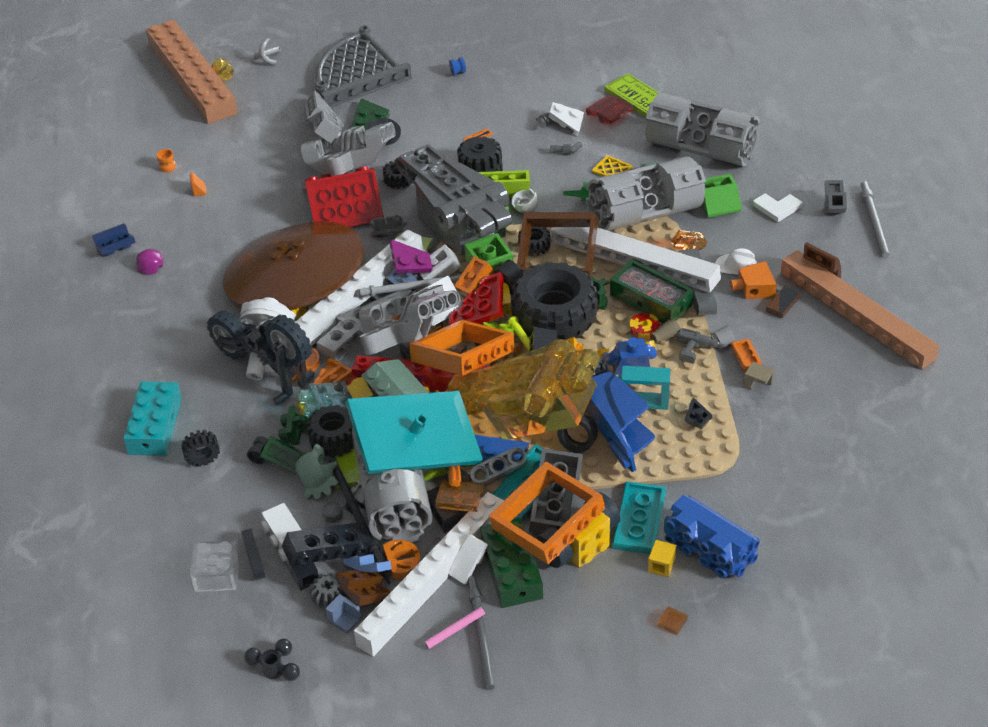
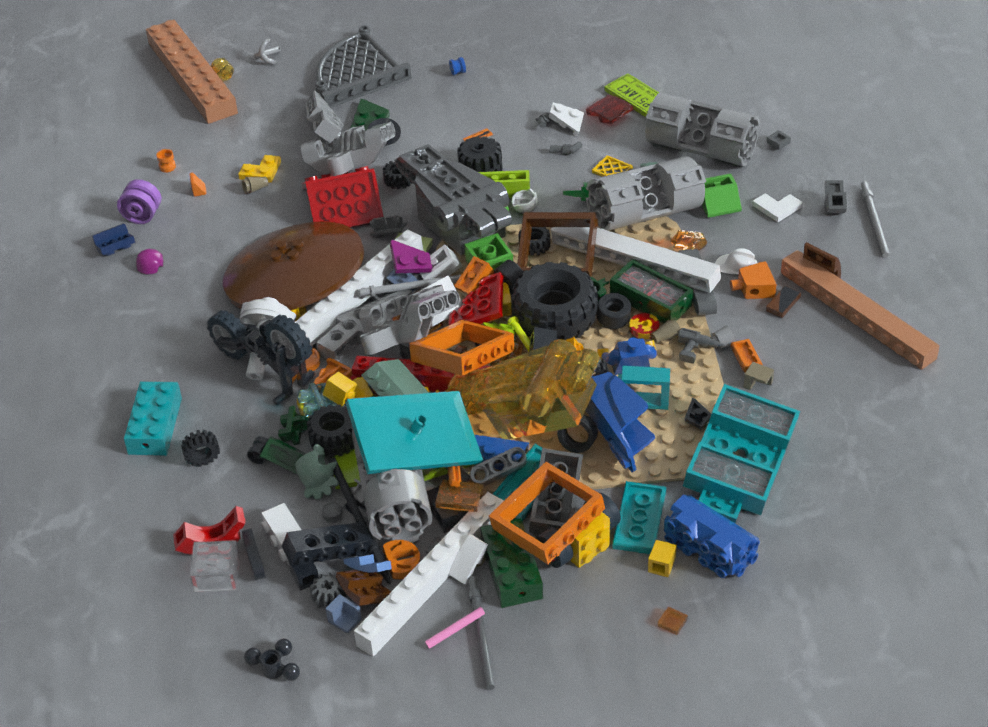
(139, 201): none -> medium lavender wheel
(225, 530): none -> red arch
(252, 184): none -> dark tan cone
(267, 167): none -> yellow plate
(339, 389): none -> yellow brick
(615, 302): none -> black tyre
(747, 424): none -> teal piece
(778, 140): none -> dark grey plate

